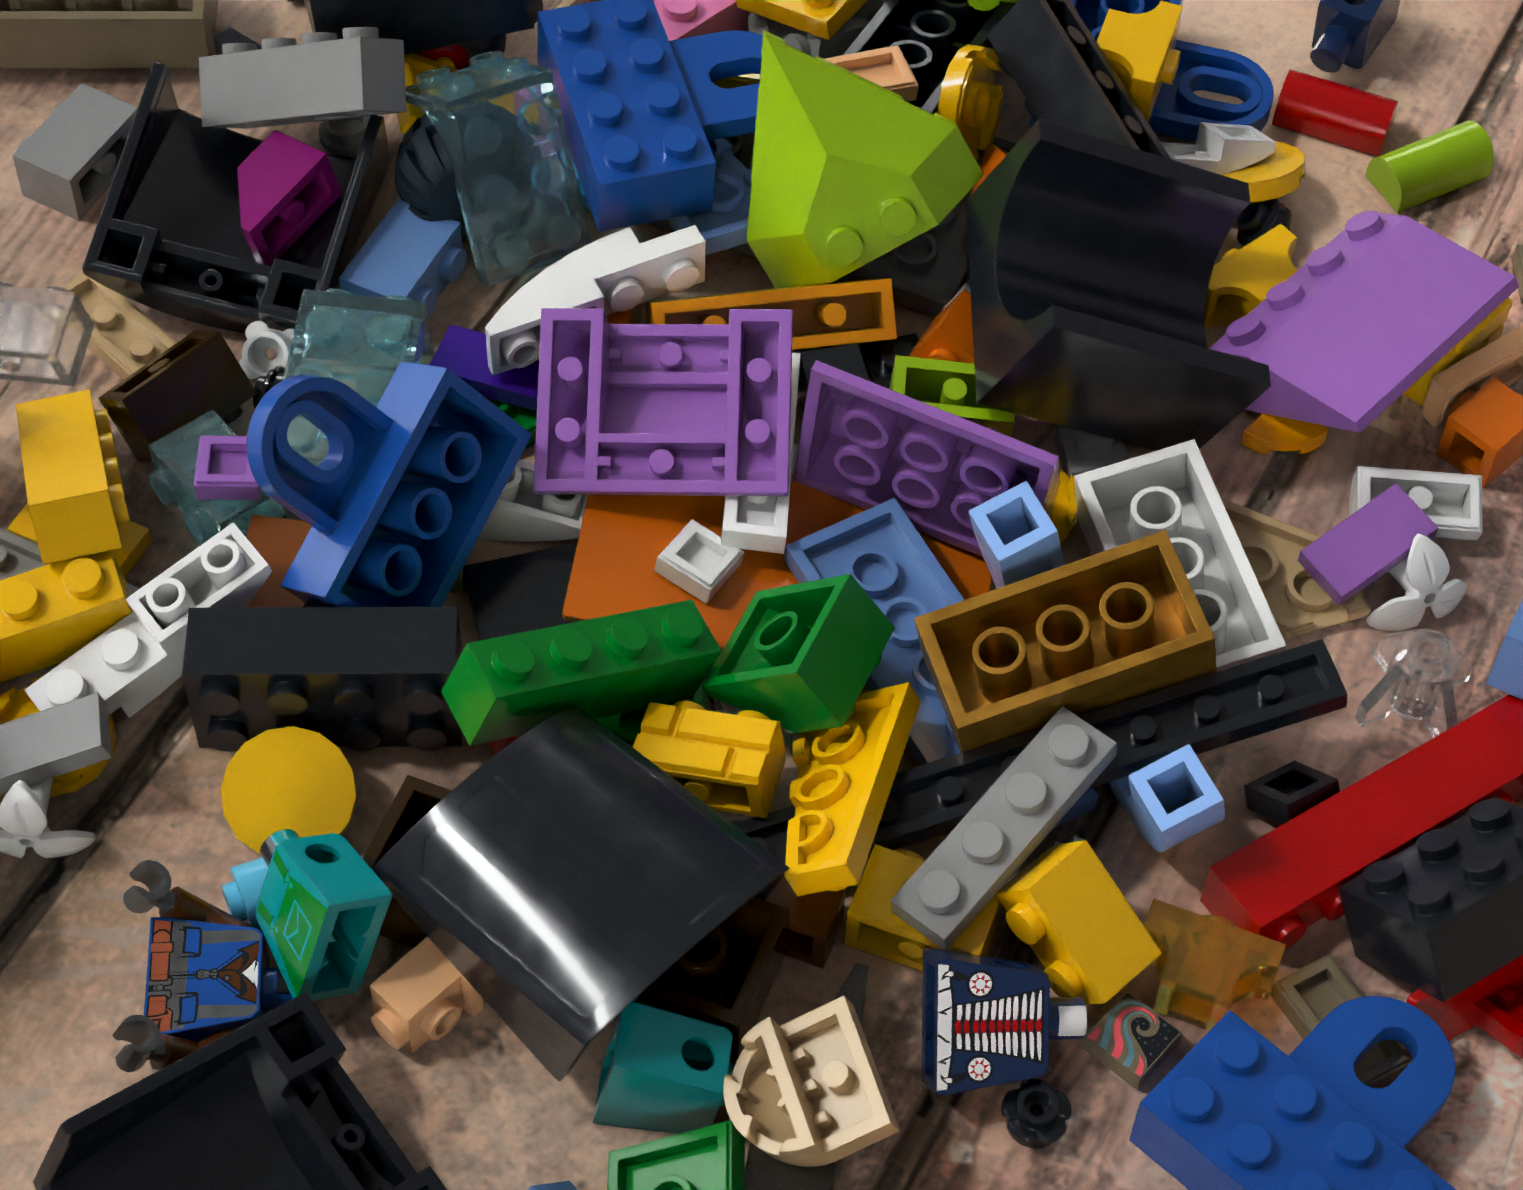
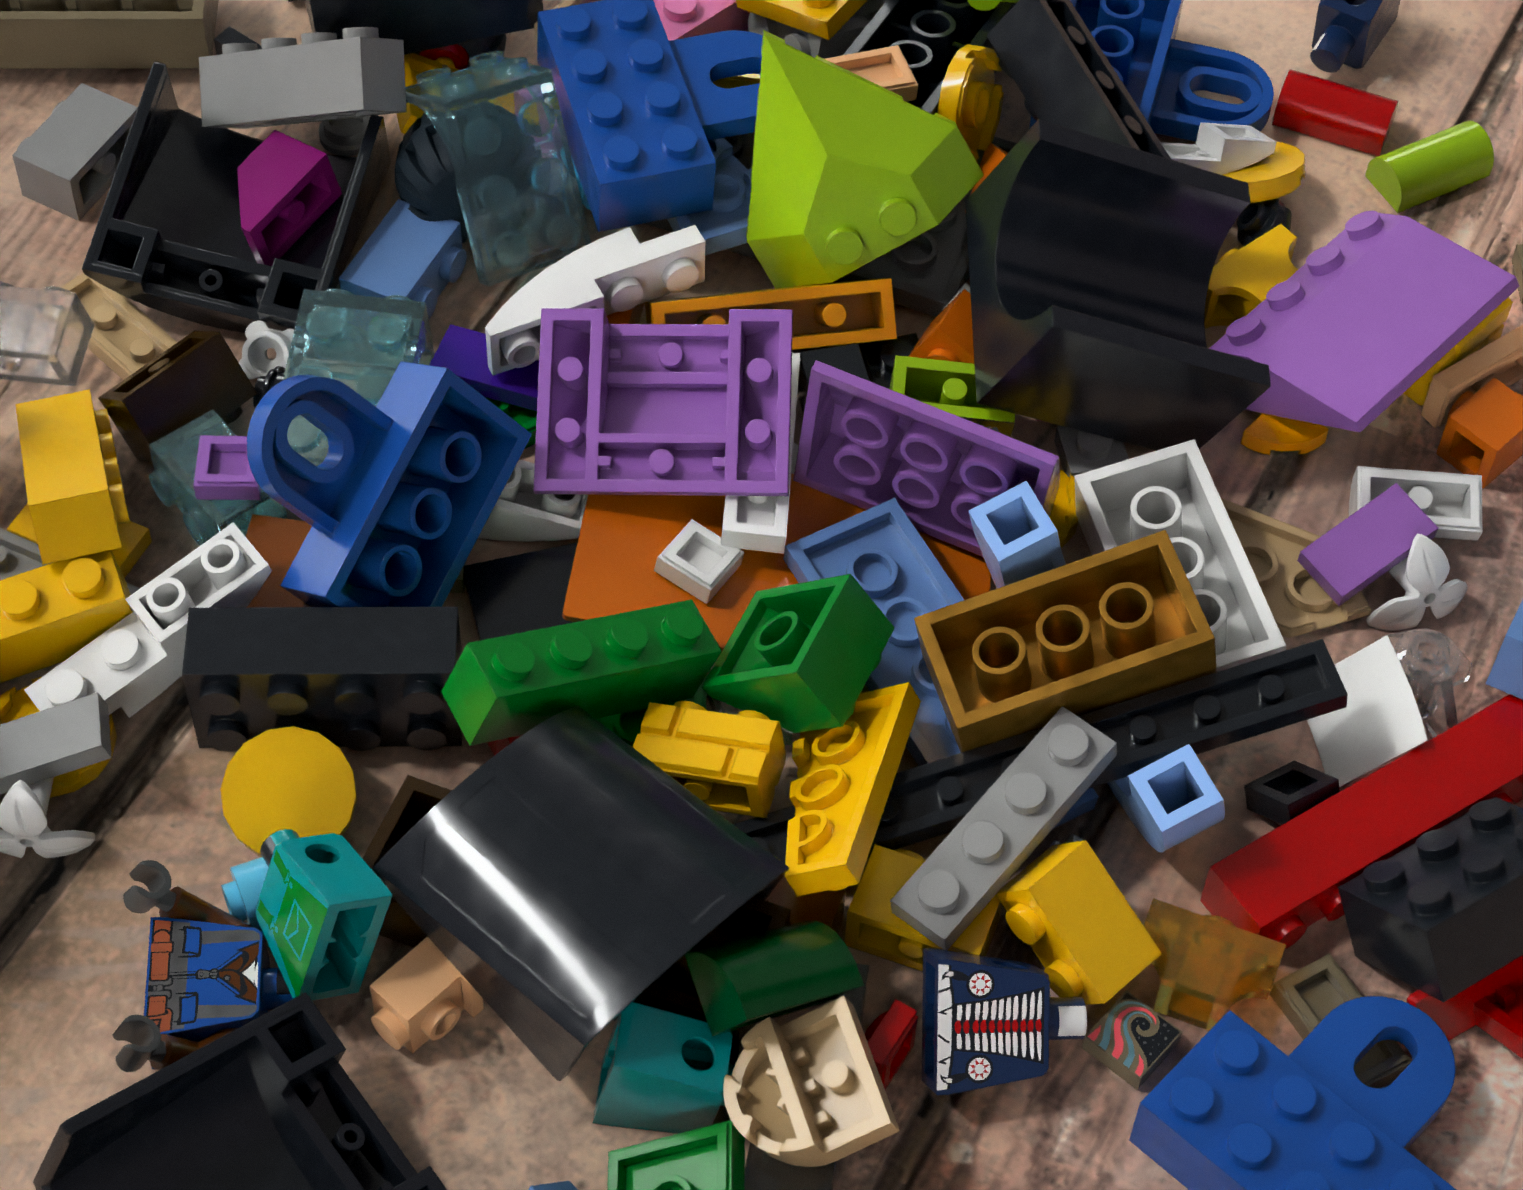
(772, 974): none -> dark green brick
(892, 1039): none -> red tile
(1030, 1129): black plate -> none
(1143, 50): yellow brick -> none
(1378, 717): none -> white sticker

